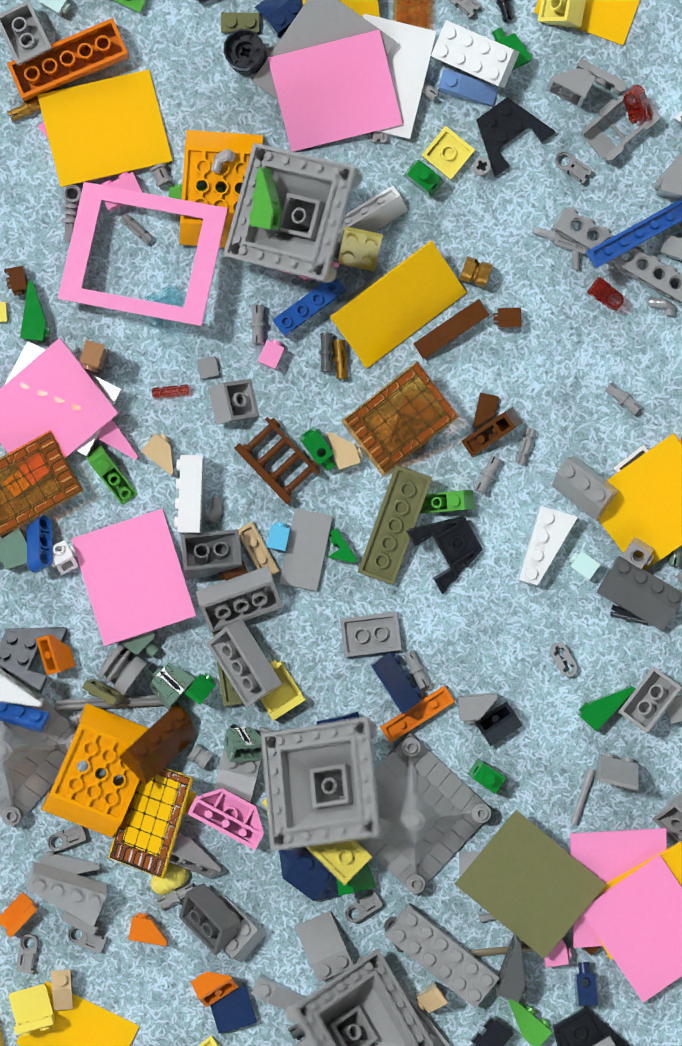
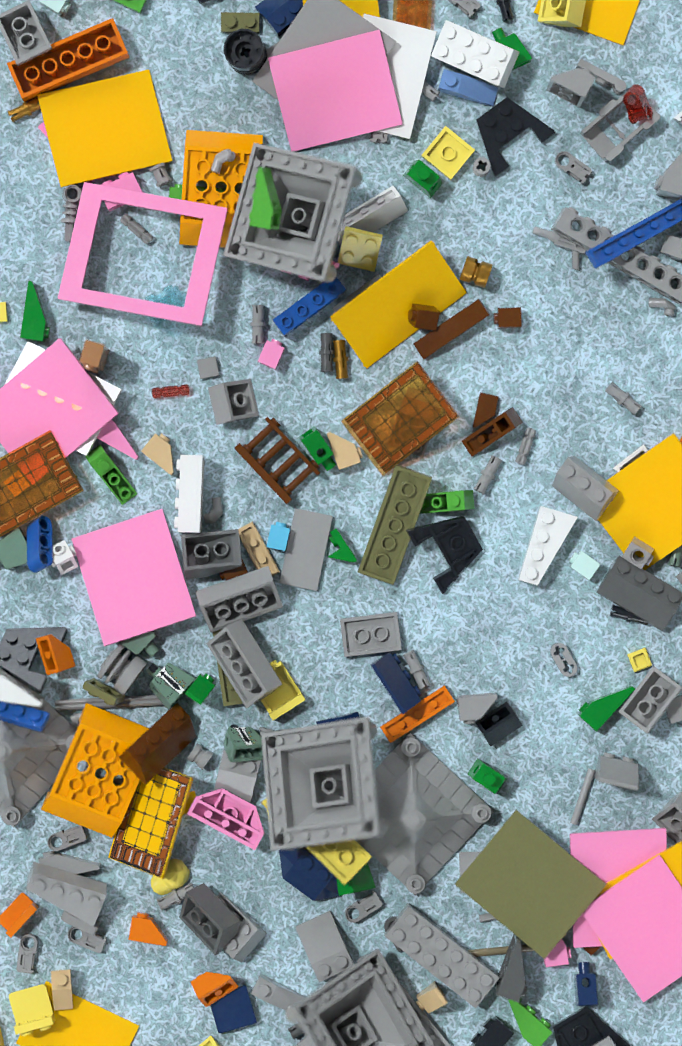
(17, 280): reddish brown brick -> none
(192, 857): light grey slope -> none
(423, 316): none -> reddish brown brick
(603, 291): clear red piece -> none
(639, 659): none -> light yellow tile

